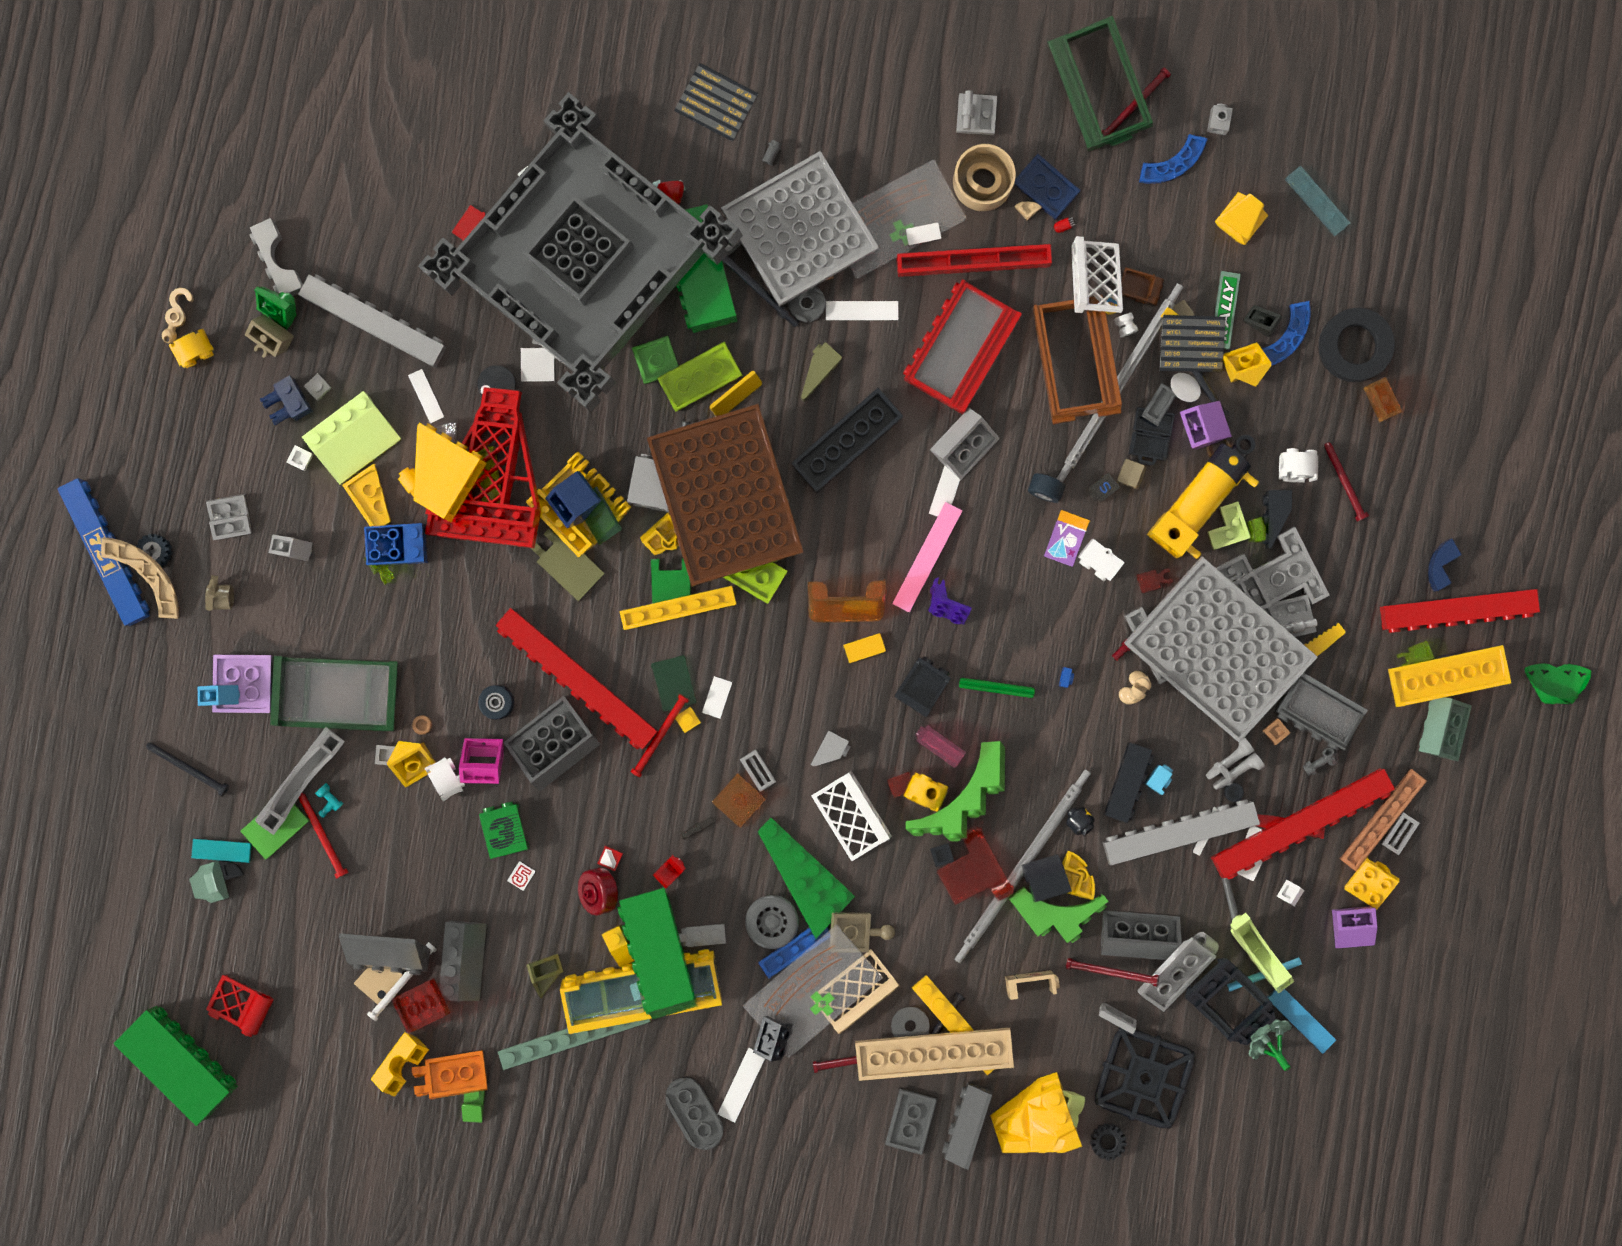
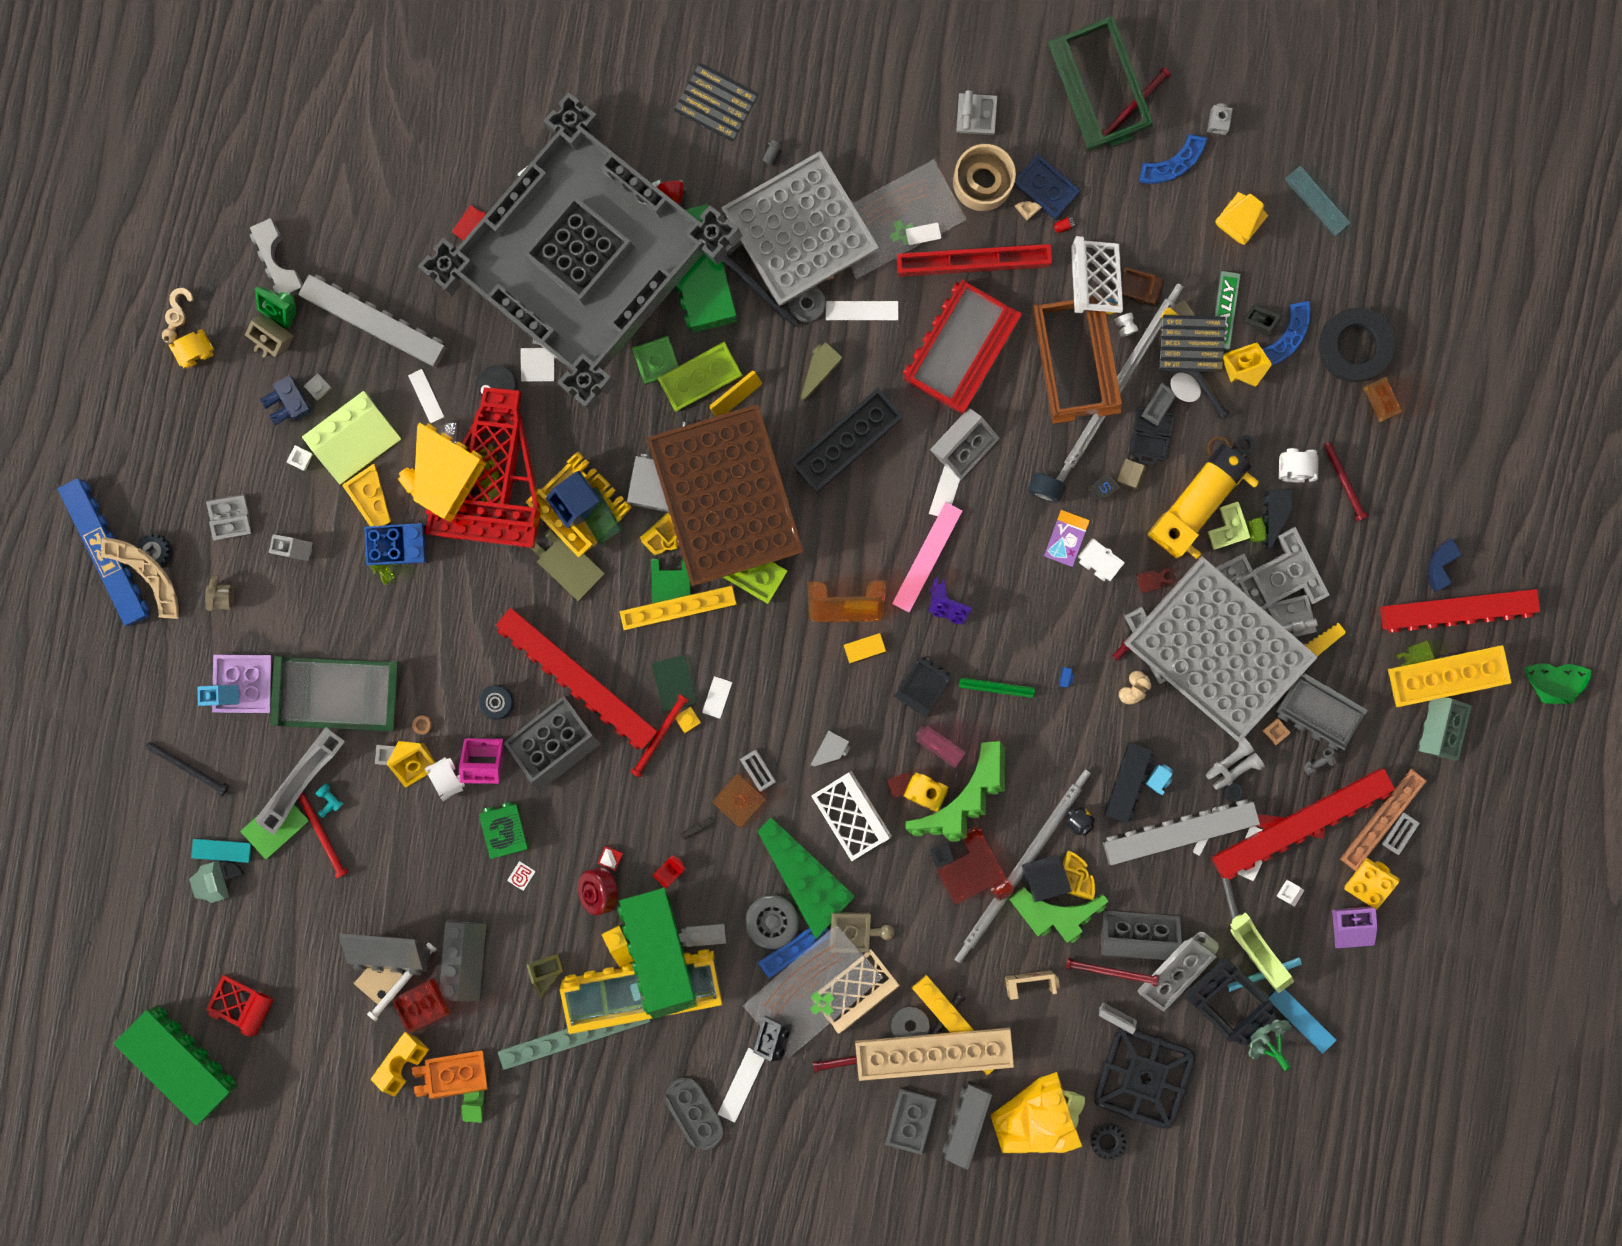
(1205, 424): medium lavender slope -> none

